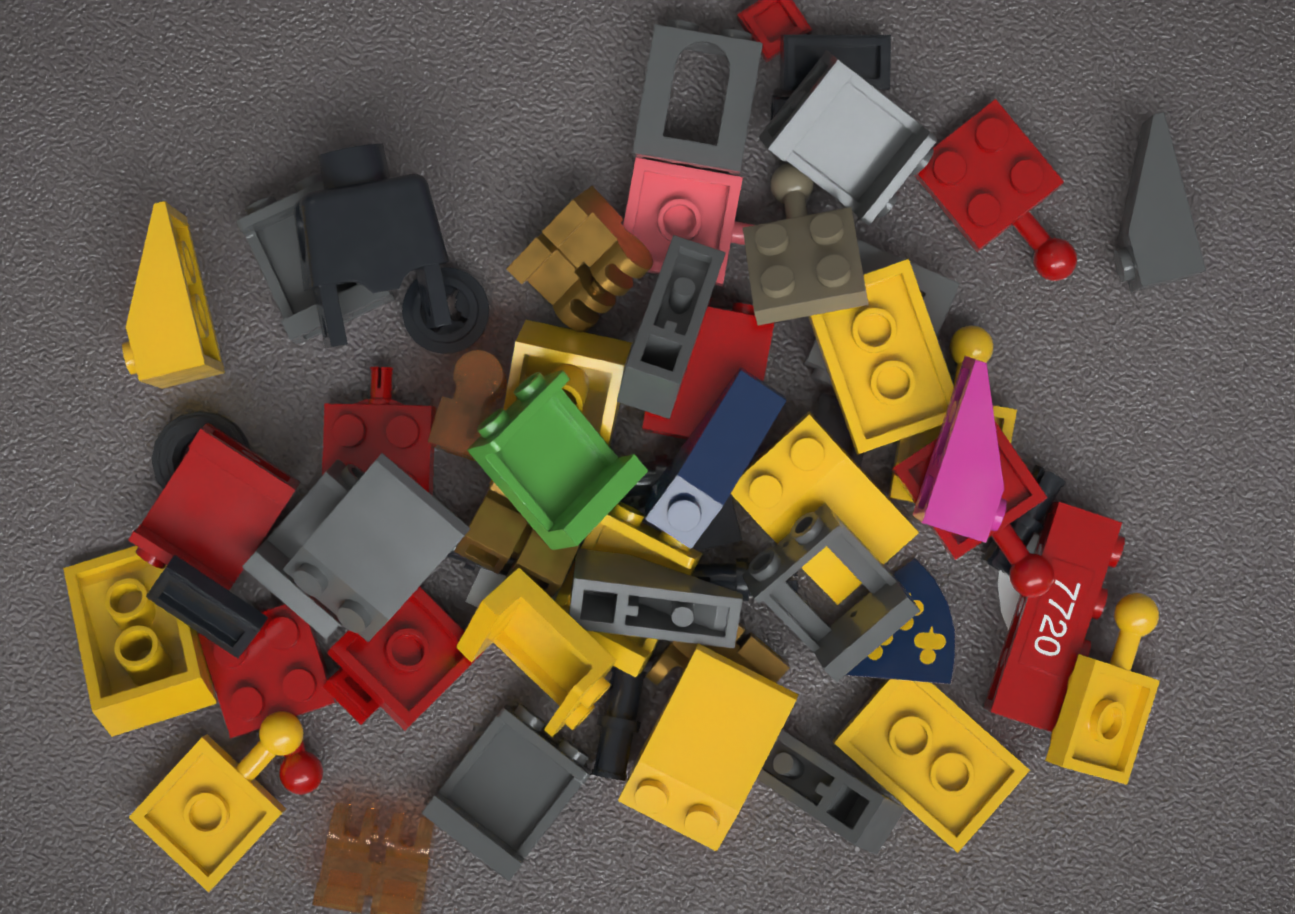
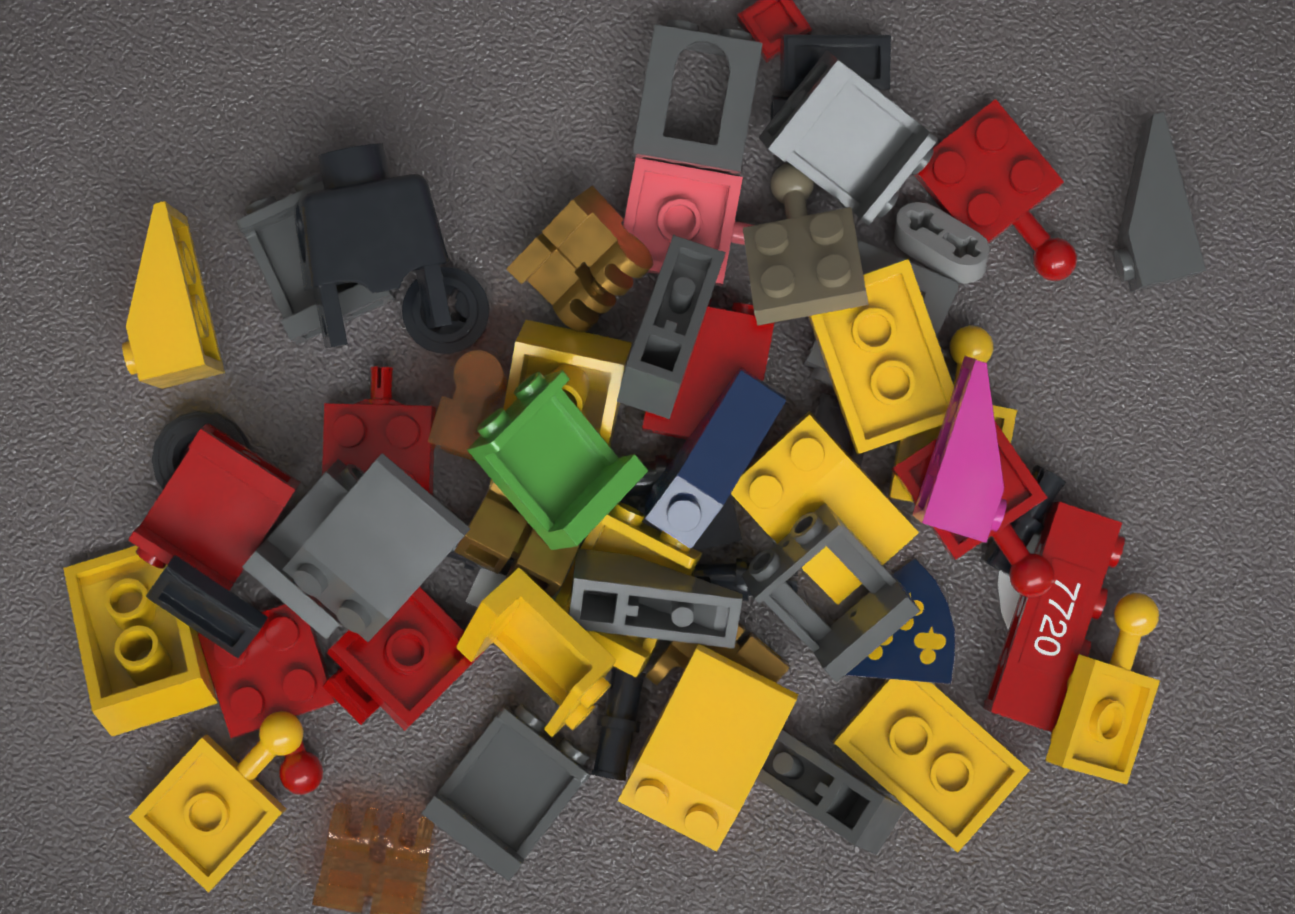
(941, 242): none -> light grey beam

